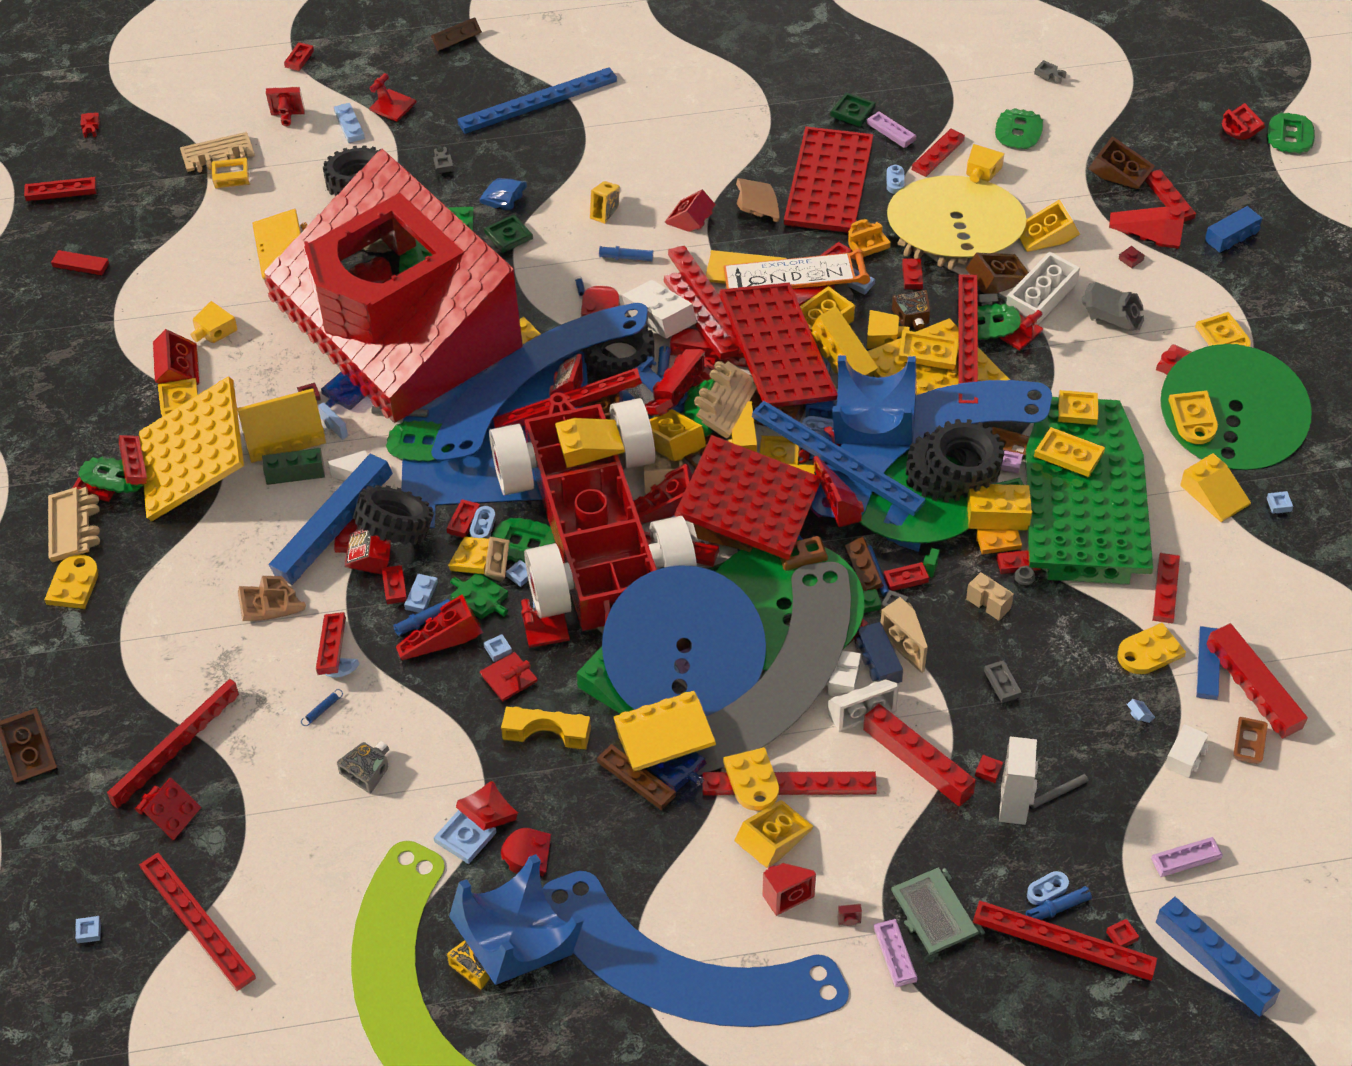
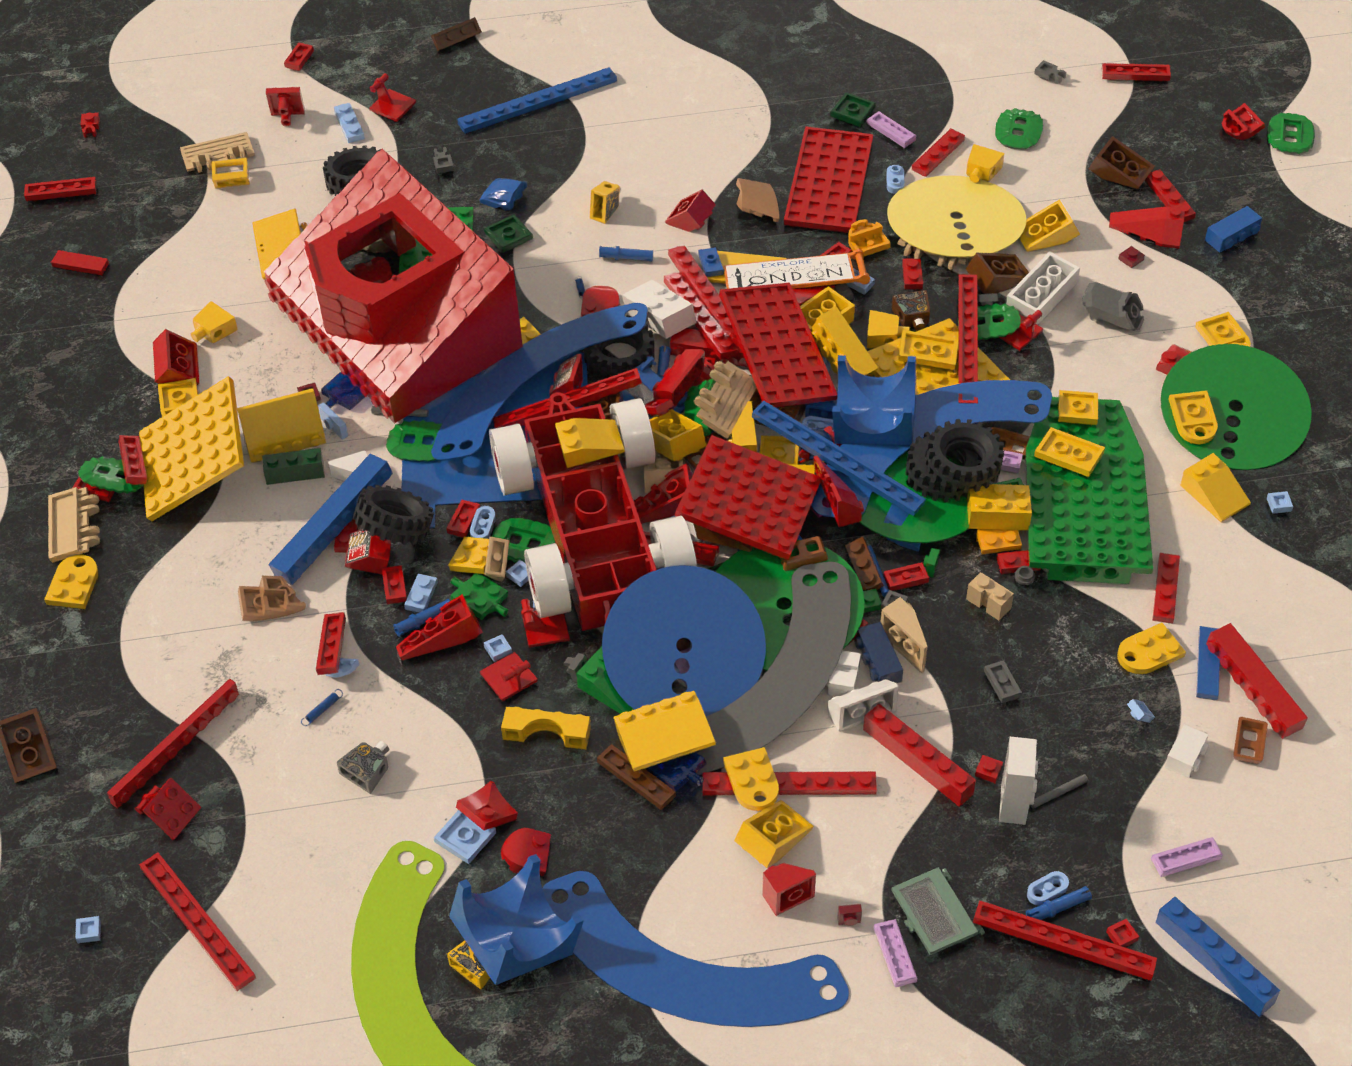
(575, 665): none -> dark grey tile
(710, 262): none -> blue plate
(1142, 72): none -> red plate

